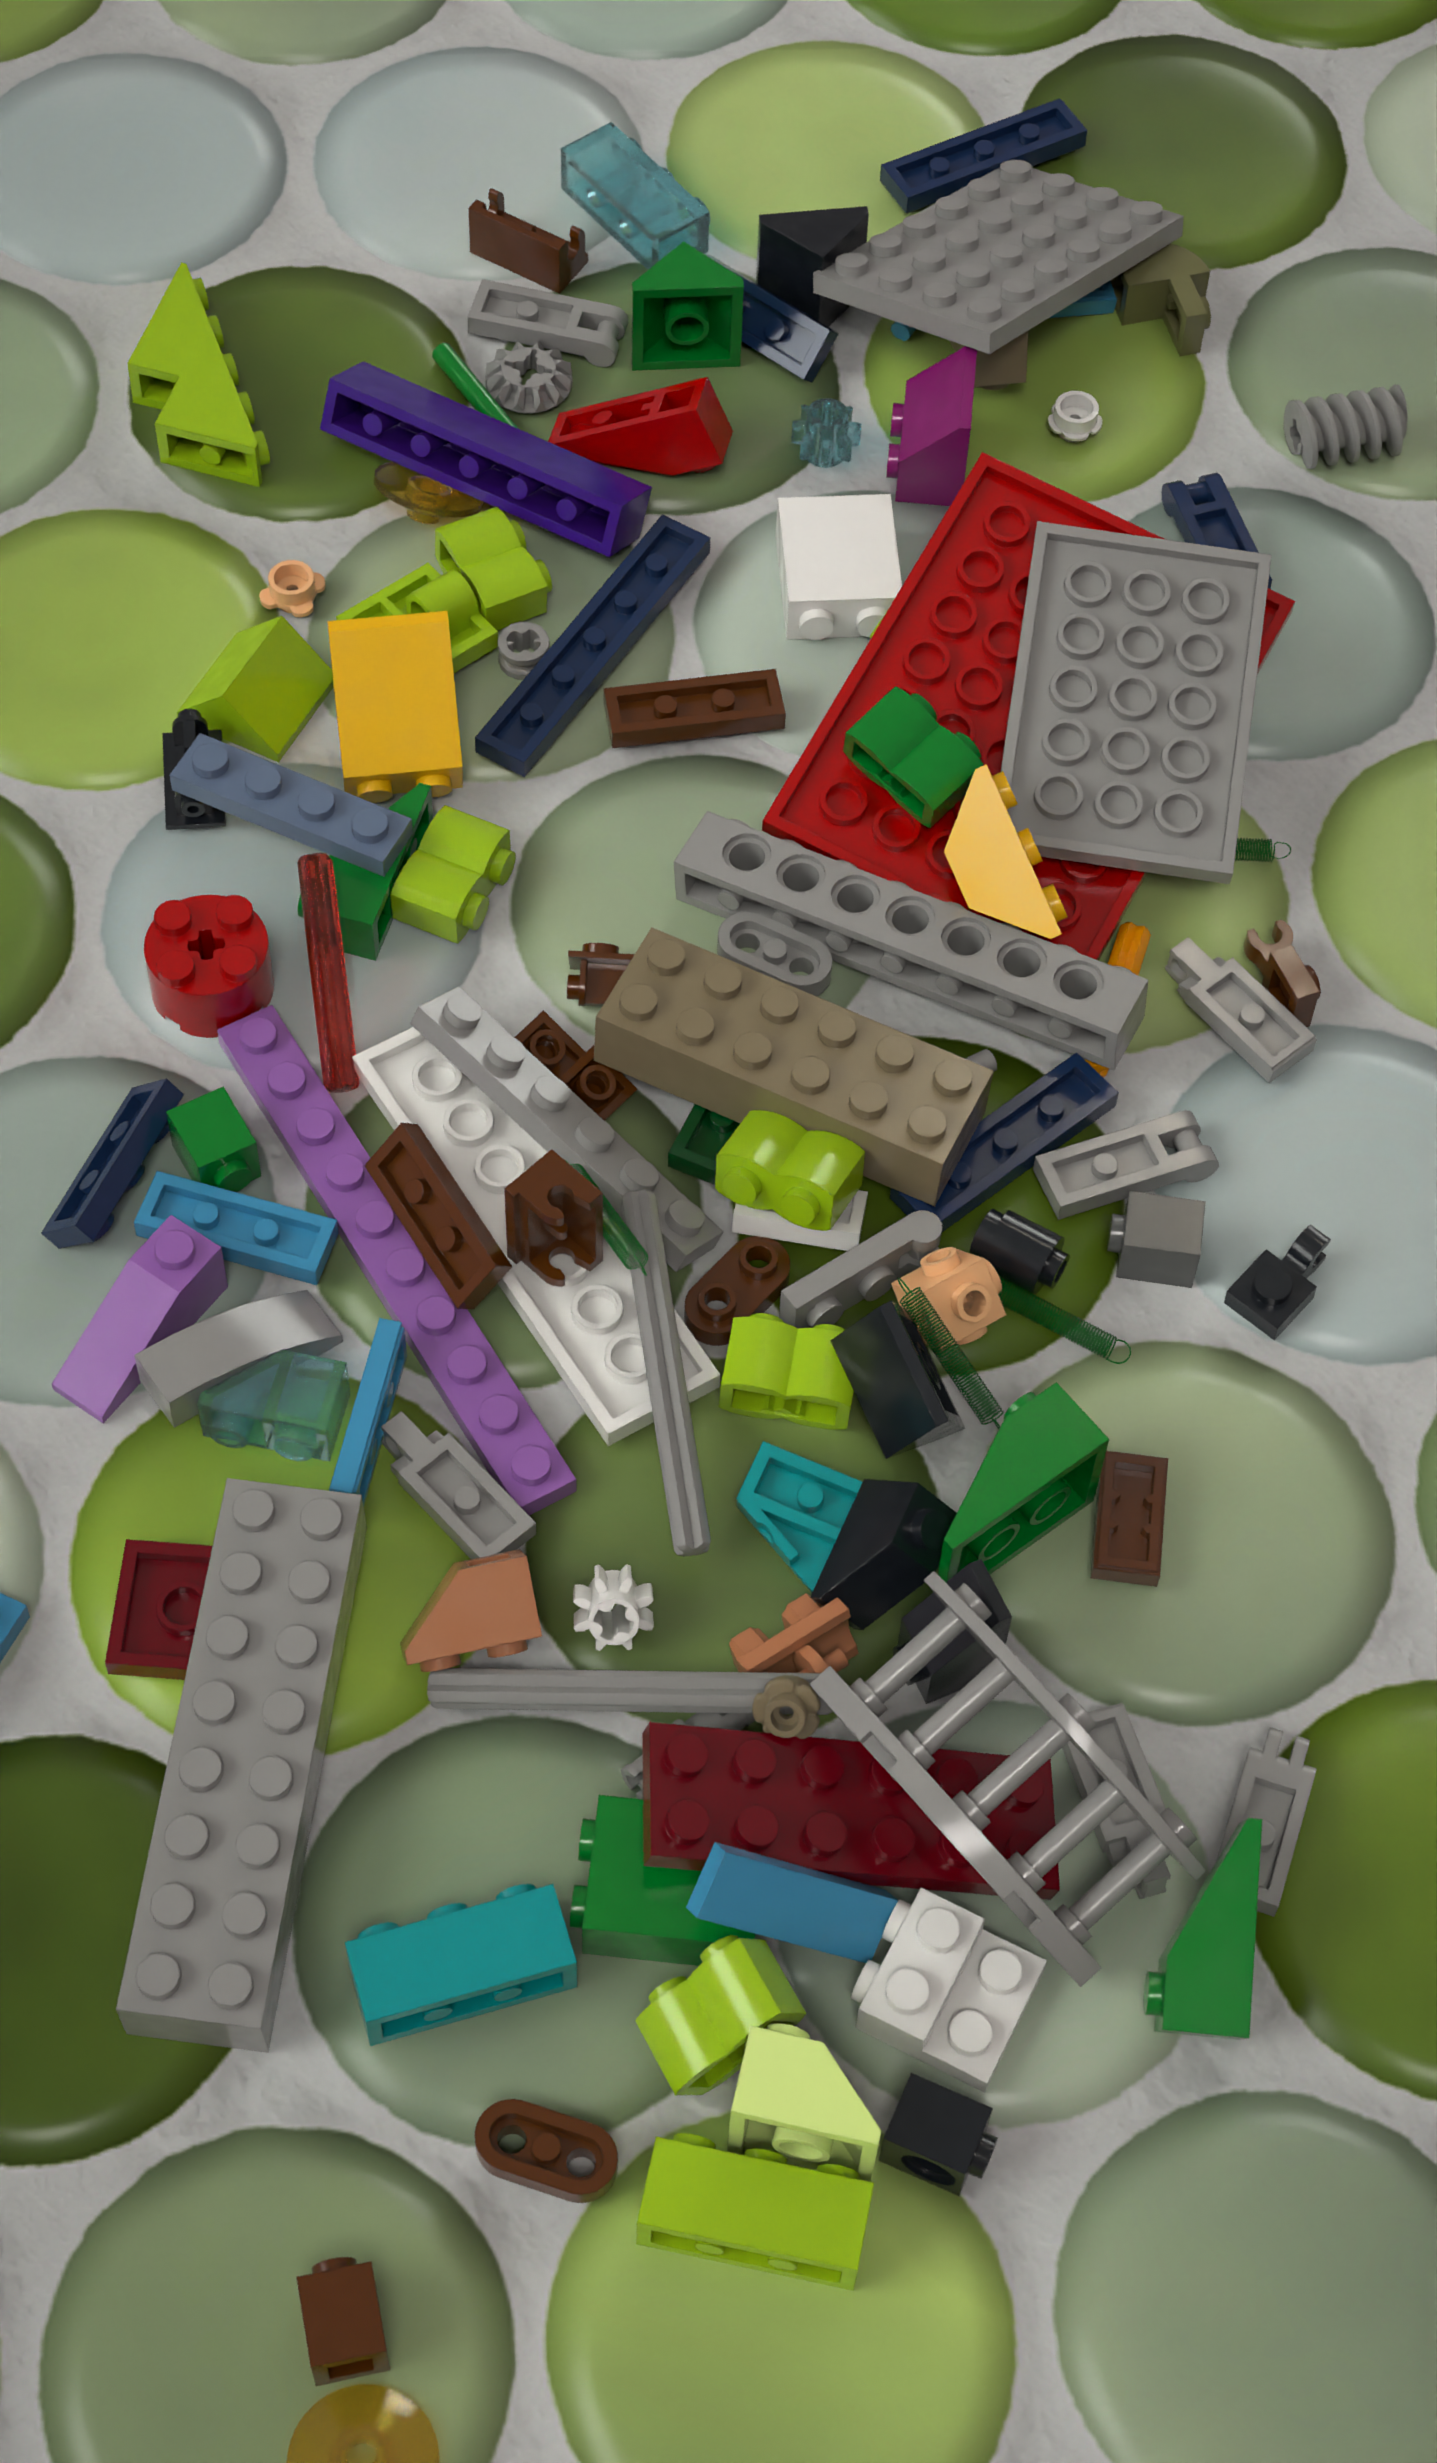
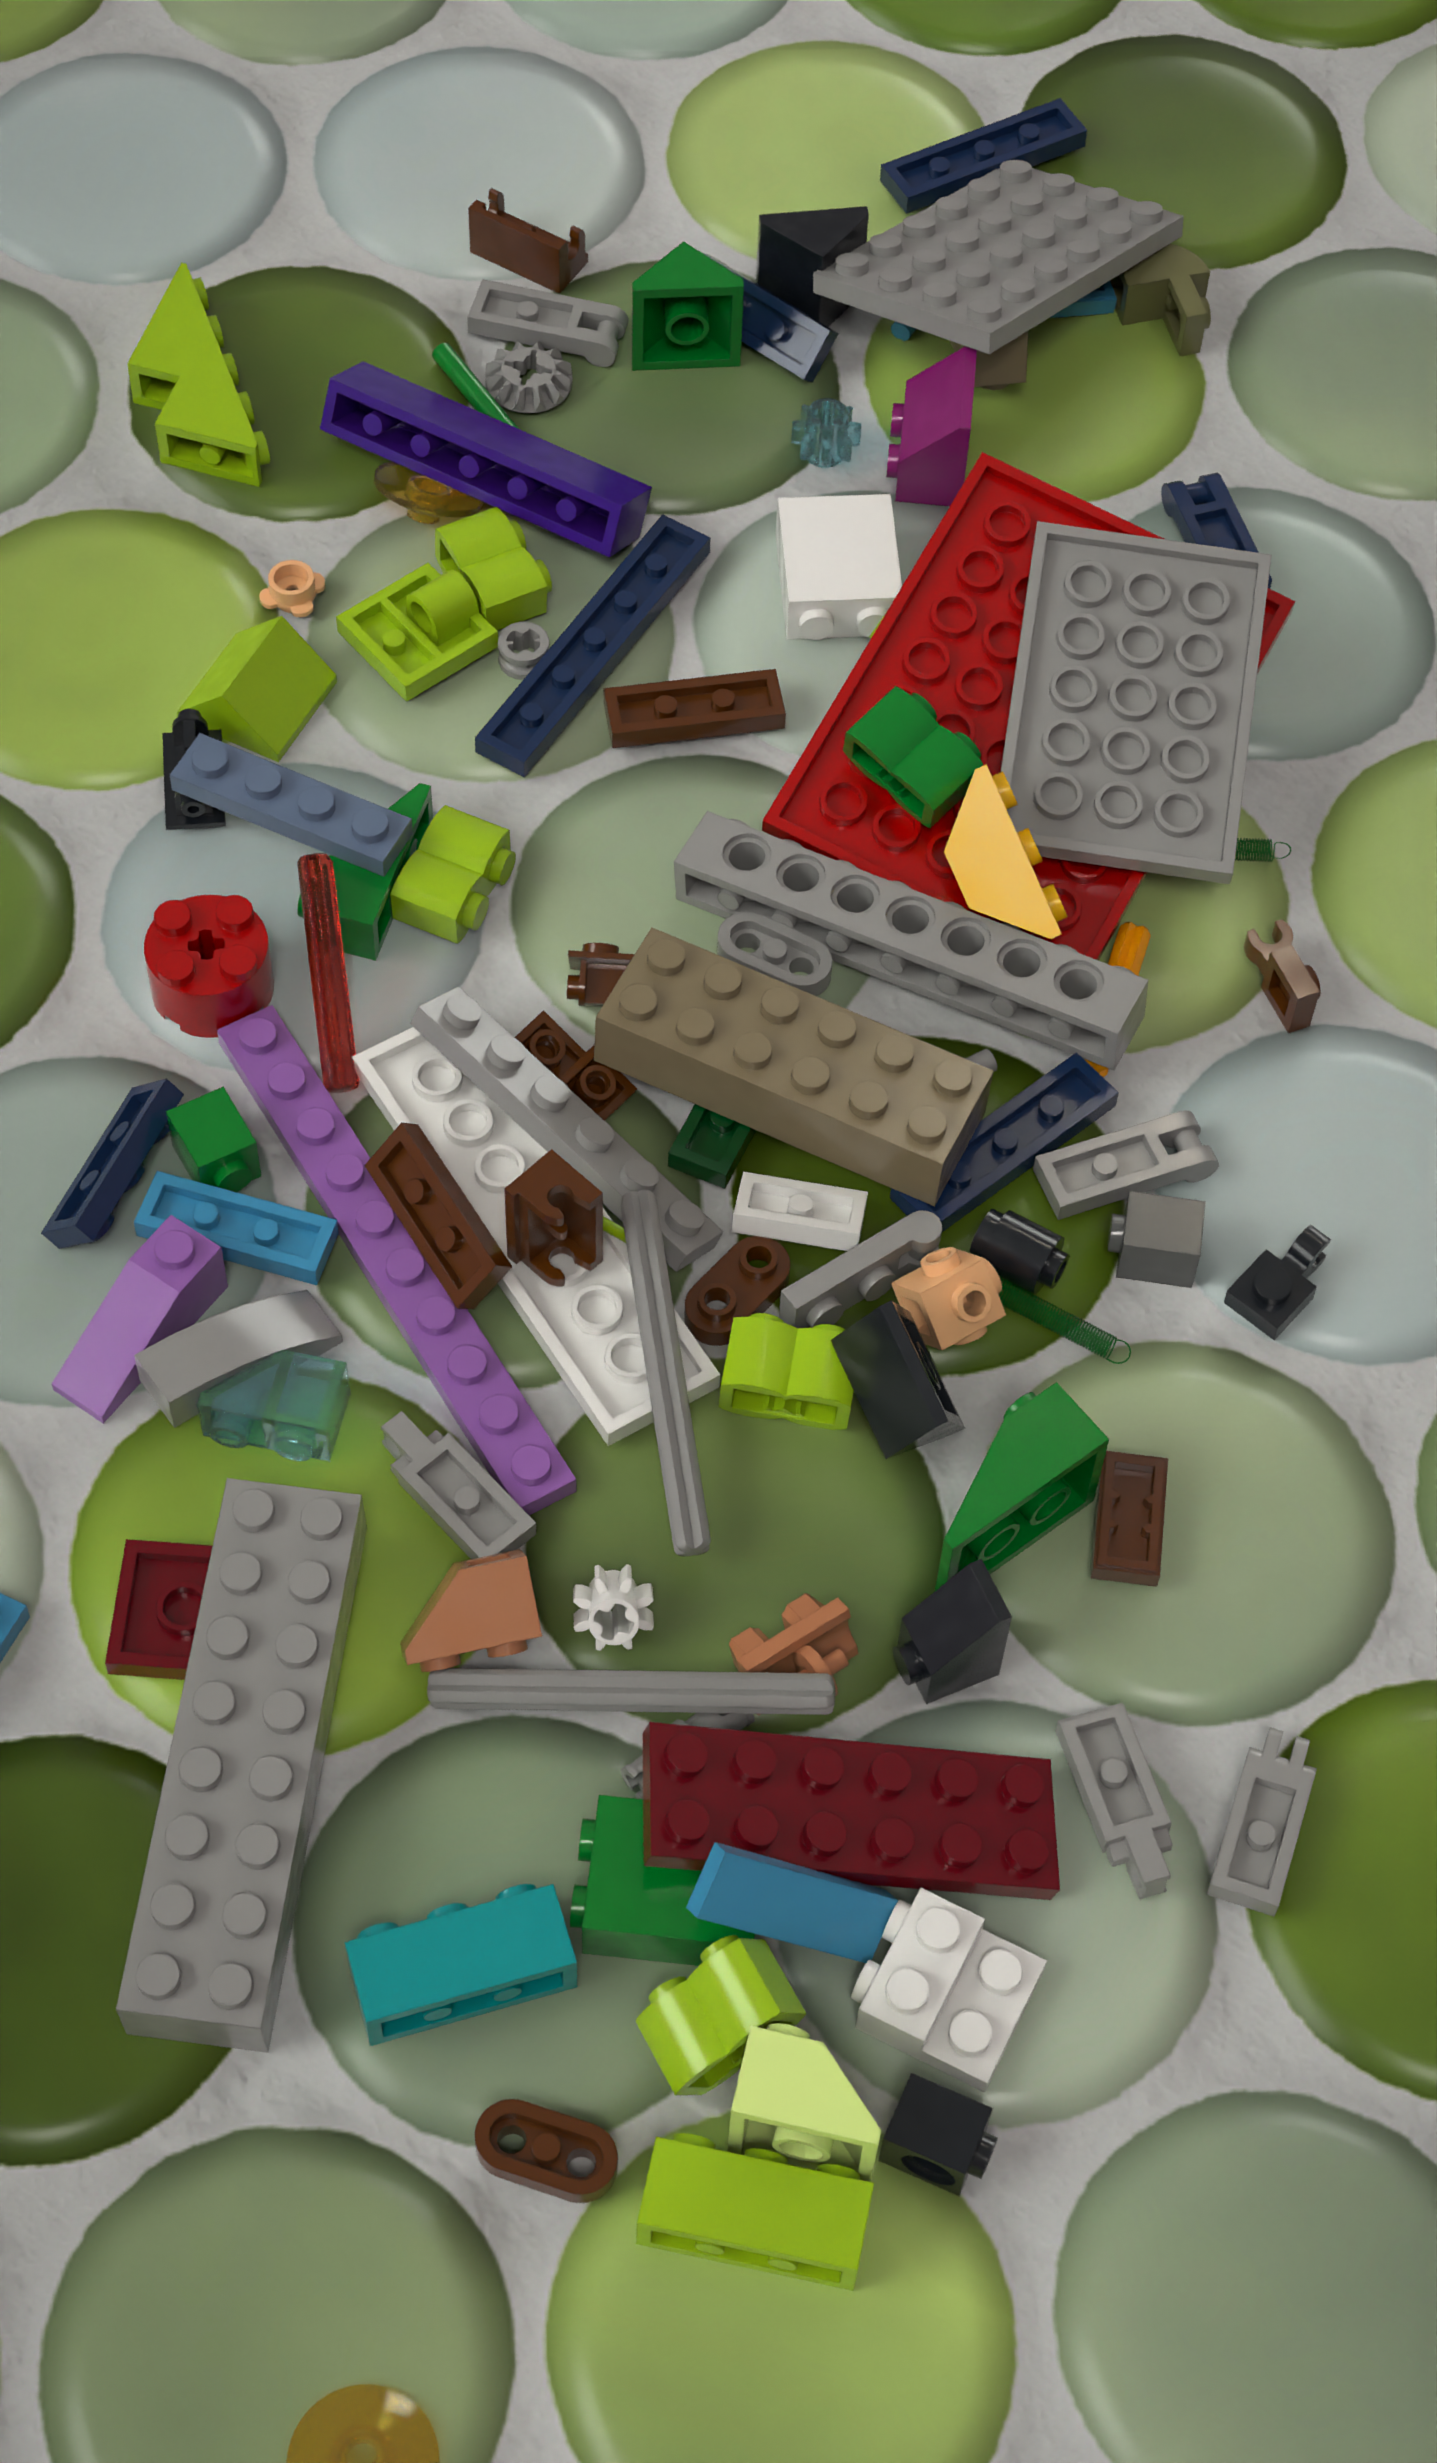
(342, 2321): reddish brown brick -> none
(371, 1410): dark azure tile -> none
(396, 704): yellow slope -> none
(626, 1231): green piece -> none
(632, 195): clear light blue brick -> none
(651, 431): red slope -> none
(789, 1170): lime brick -> none
(793, 1693): dark tan plate -> none
(797, 1508): teal wing -> none
(884, 1549): black slope -> none
(966, 1814): light grey fence -> none
(993, 1412): green piece -> none
(1075, 416): white plate -> none
(1209, 1961): green slope -> none
(1240, 1010): light grey hinge -> none
(1346, 424): light grey piece -> none

